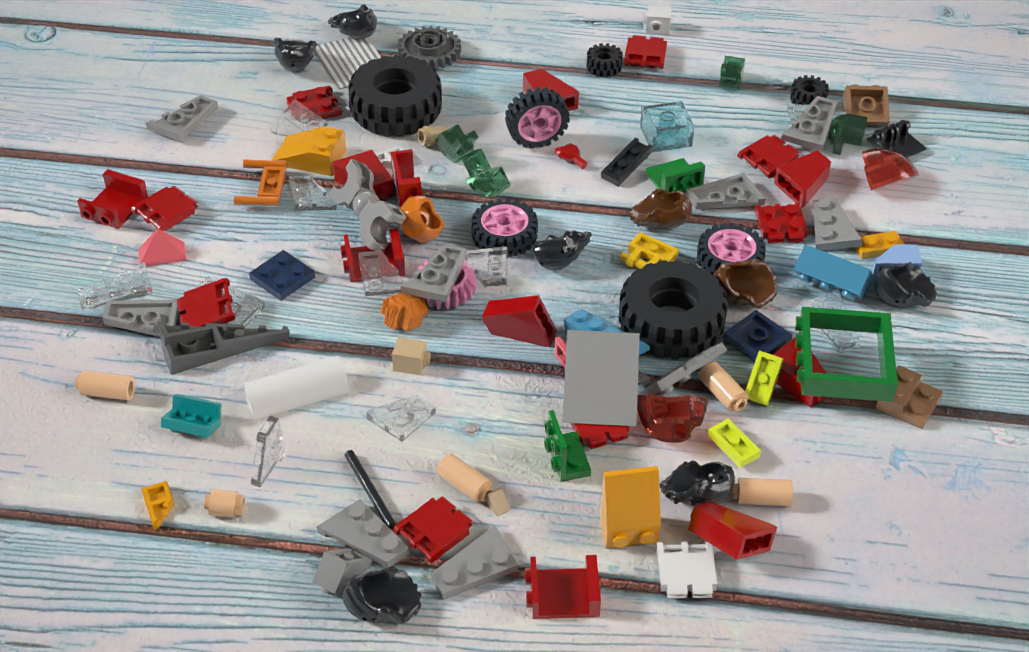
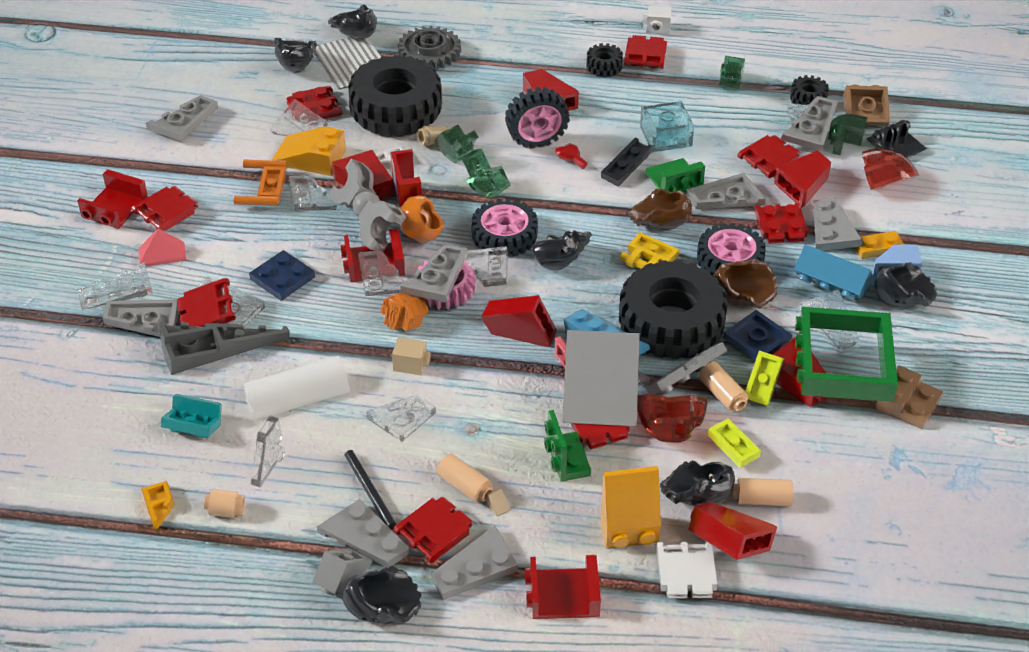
(105, 385): light nougat brick -> none

